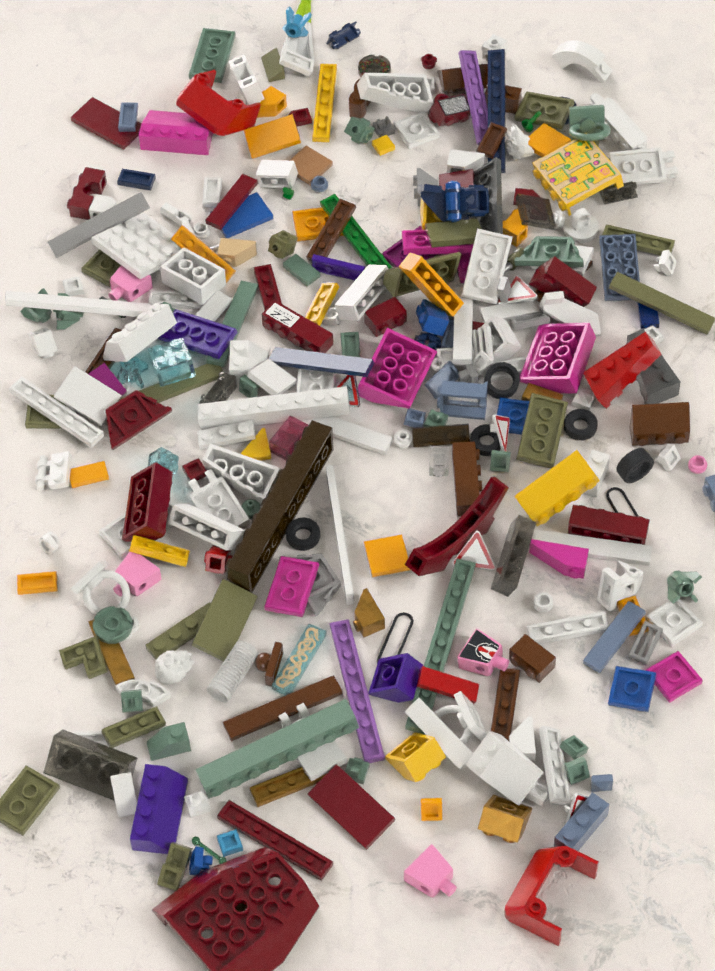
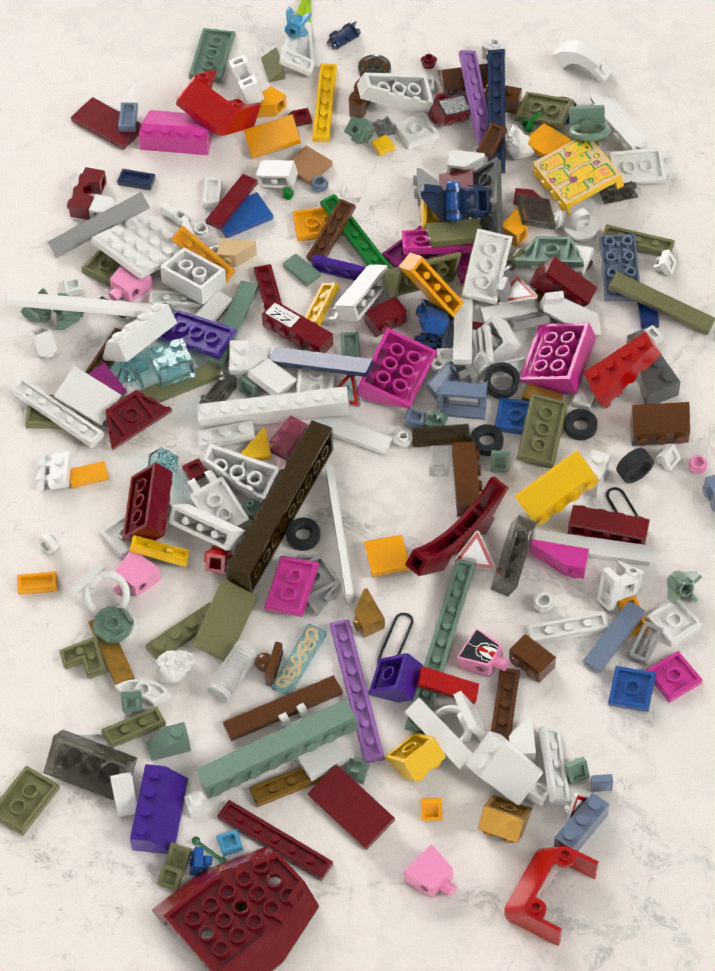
(282, 244): olive brick -> none
(501, 427): white piece -> none
(574, 747): sand green tile -> none

